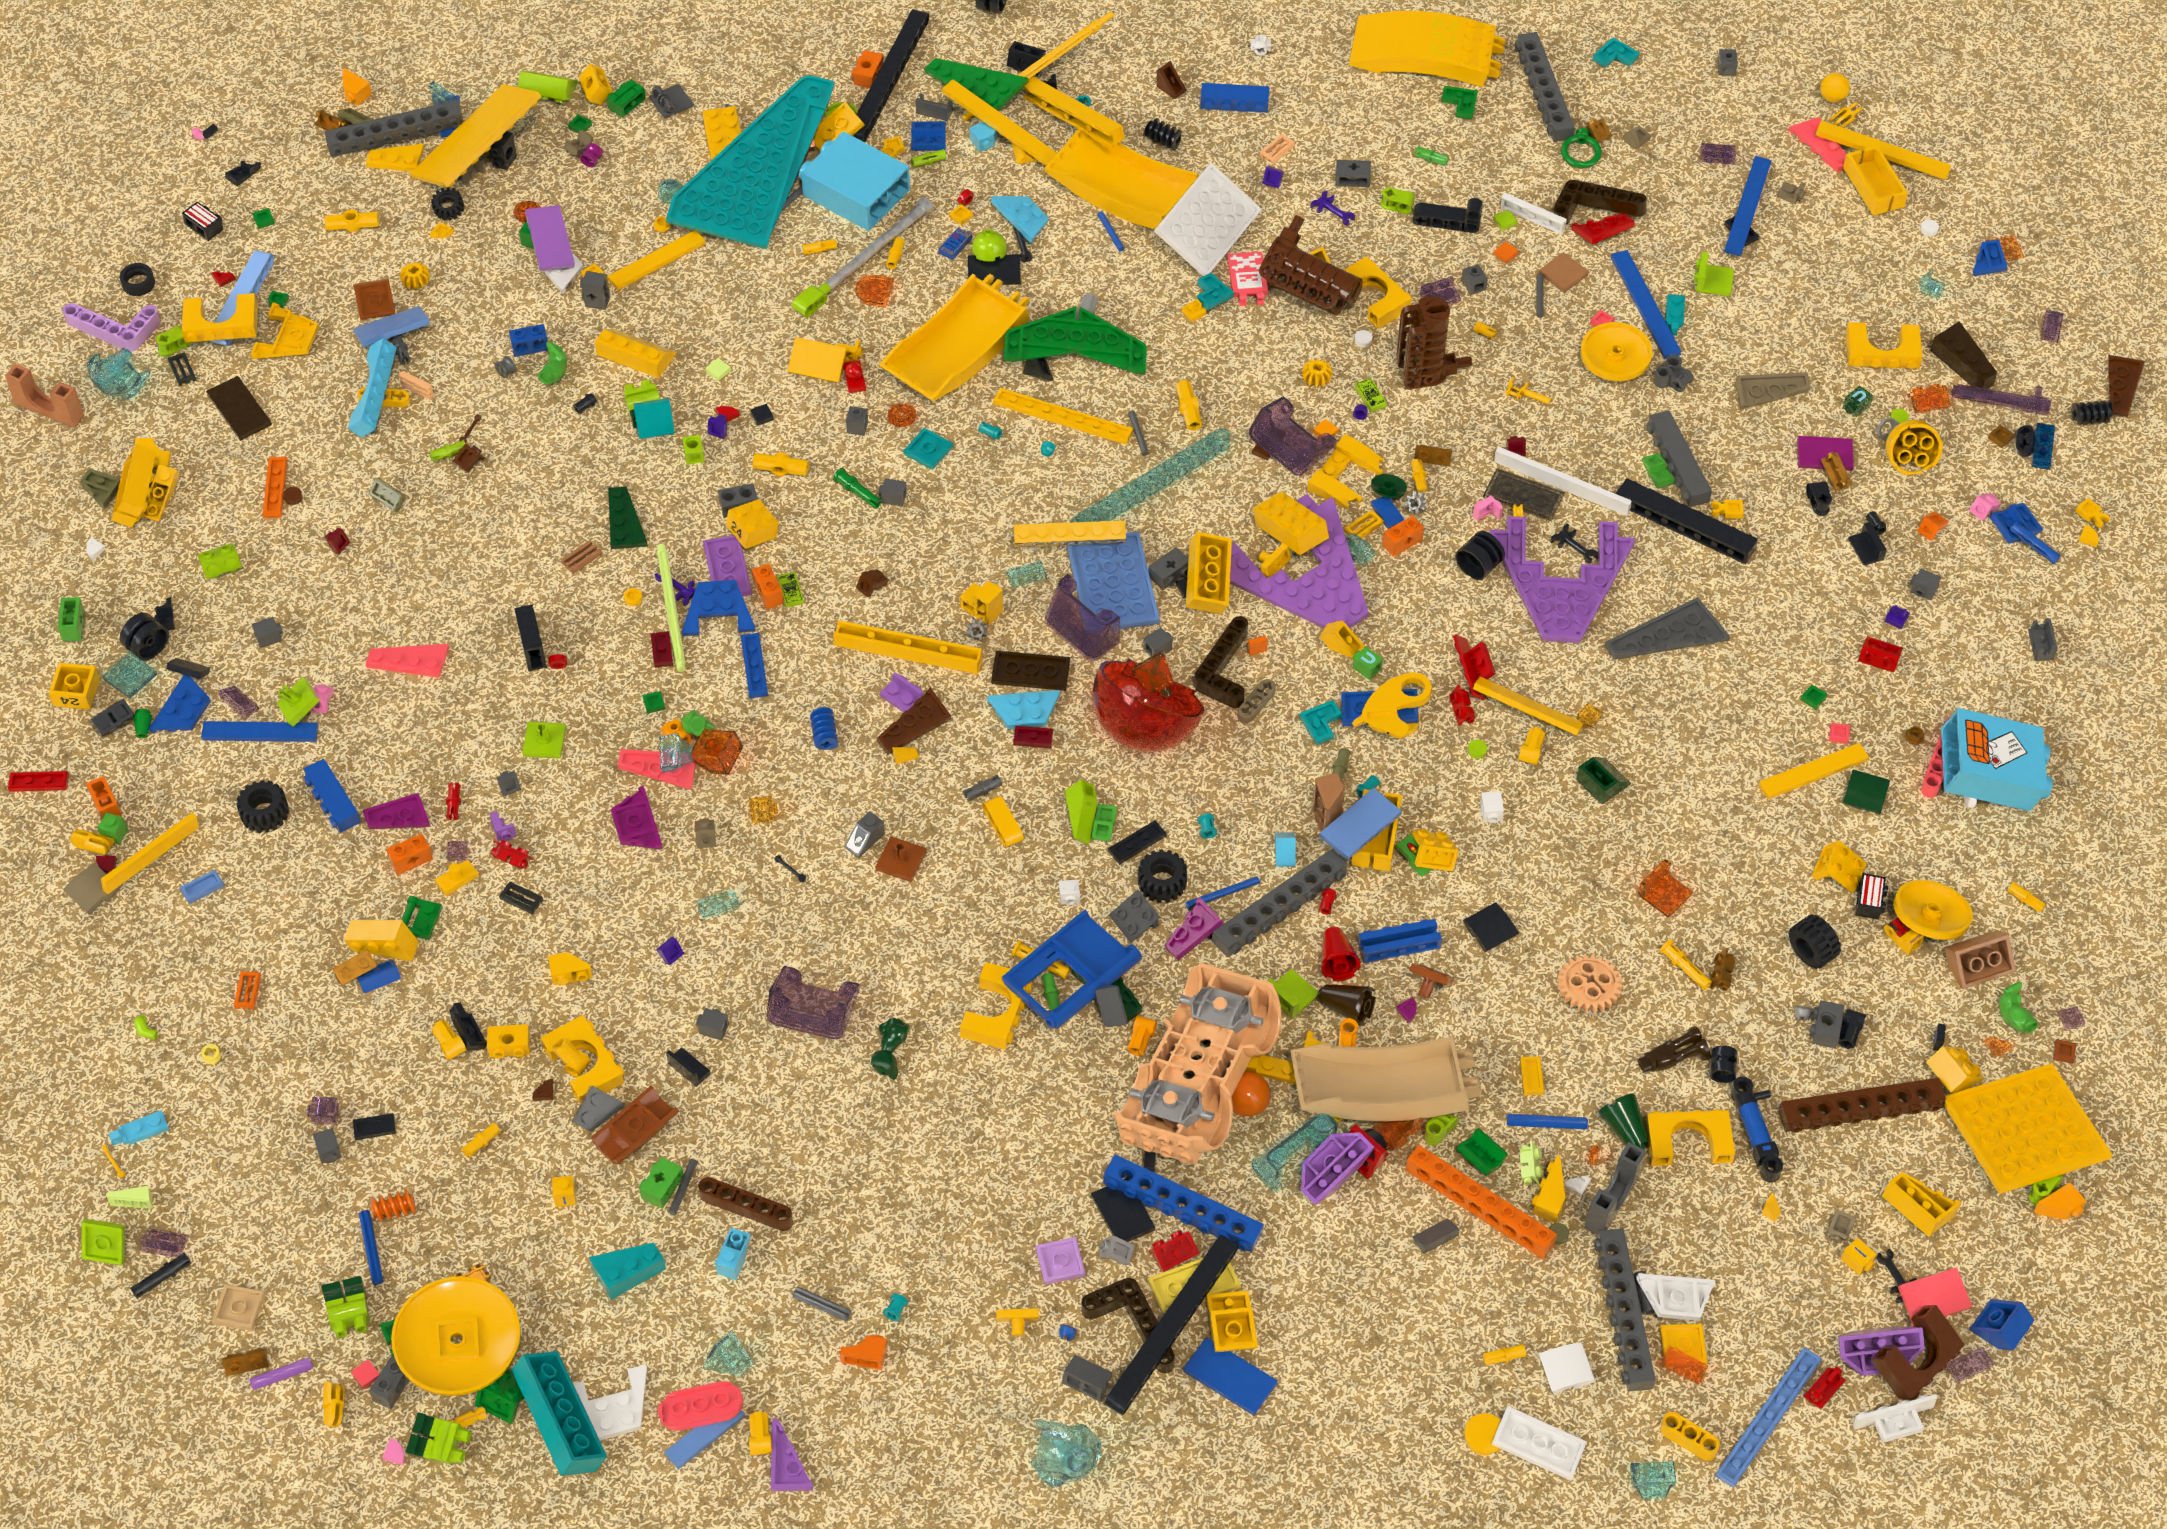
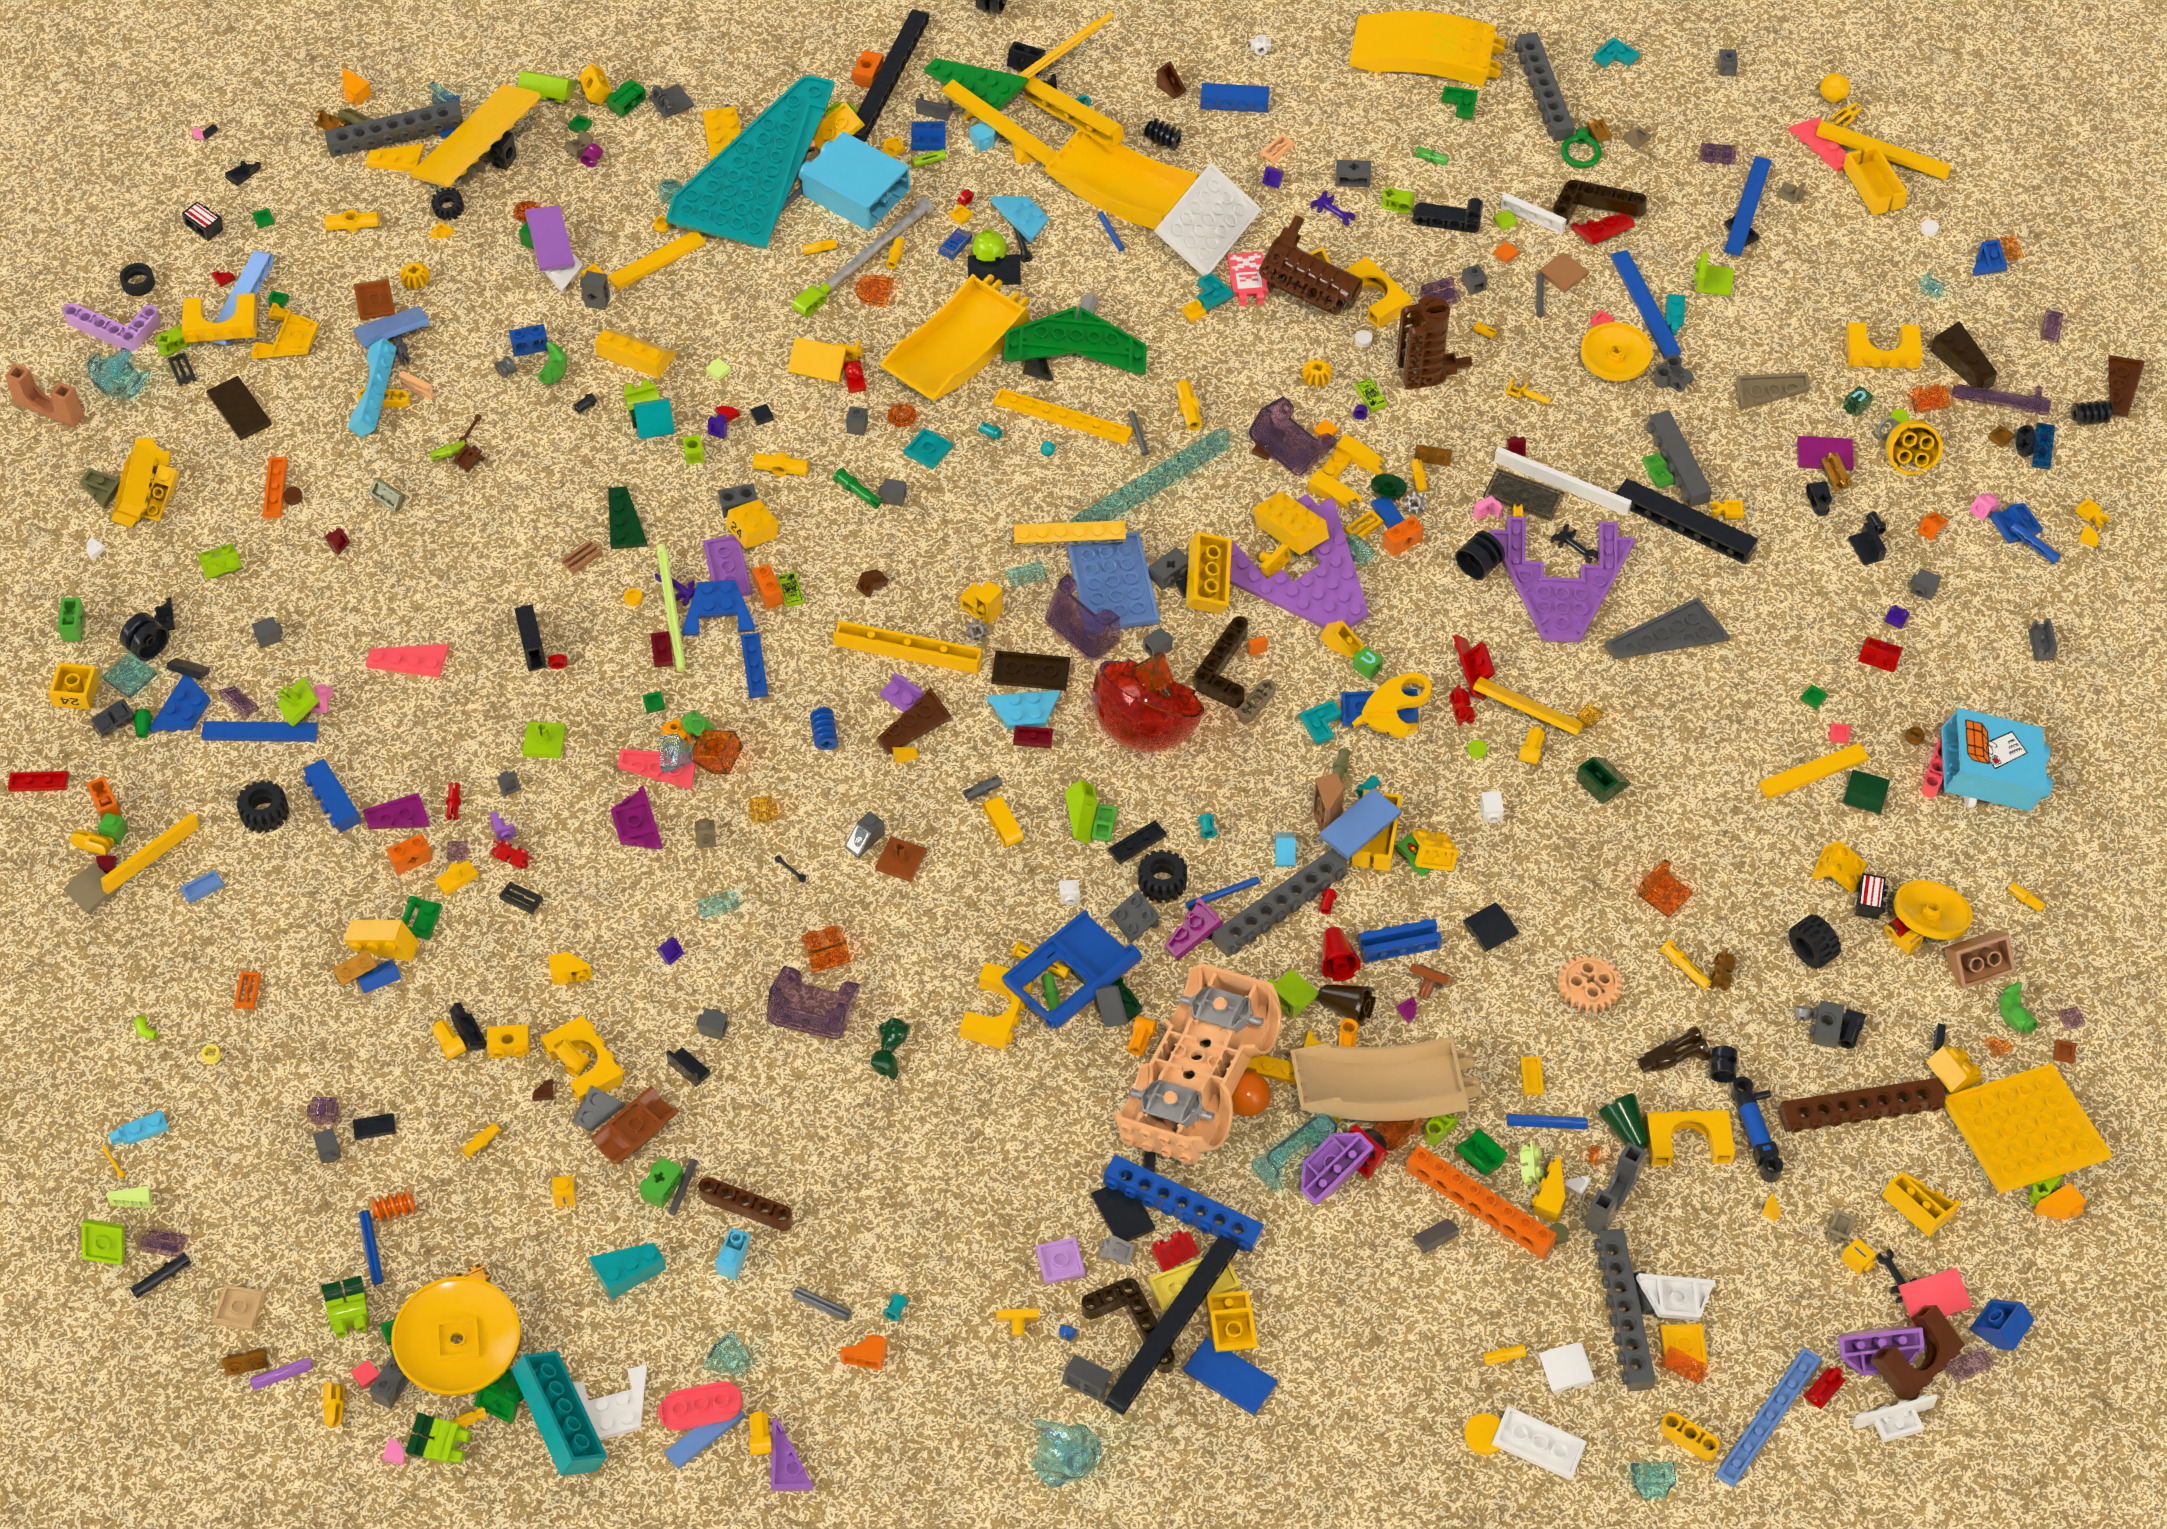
(826, 948): none -> clear orange bracket

